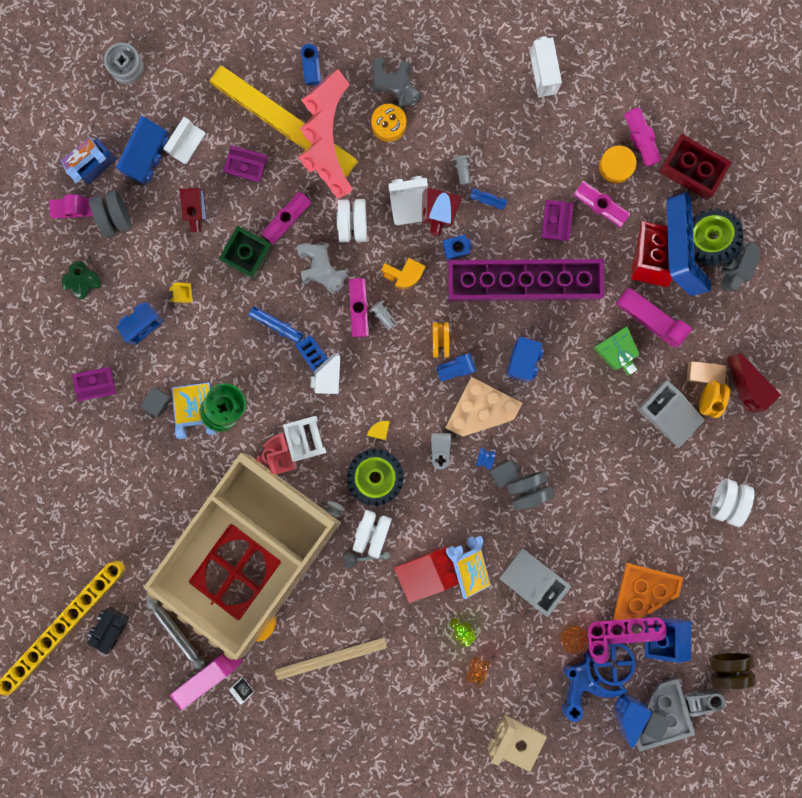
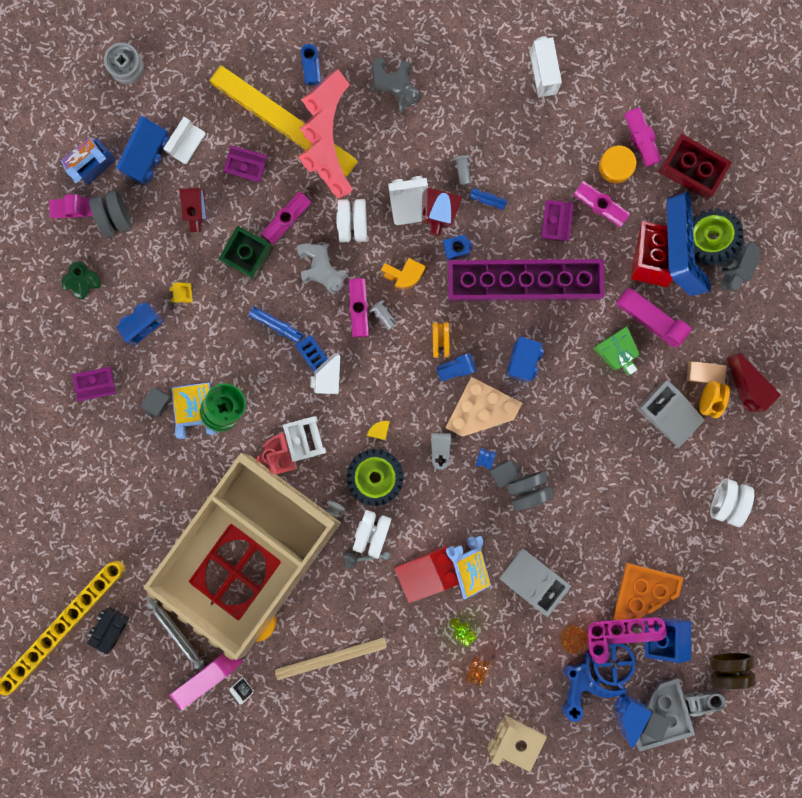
(388, 122): light orange head -> none

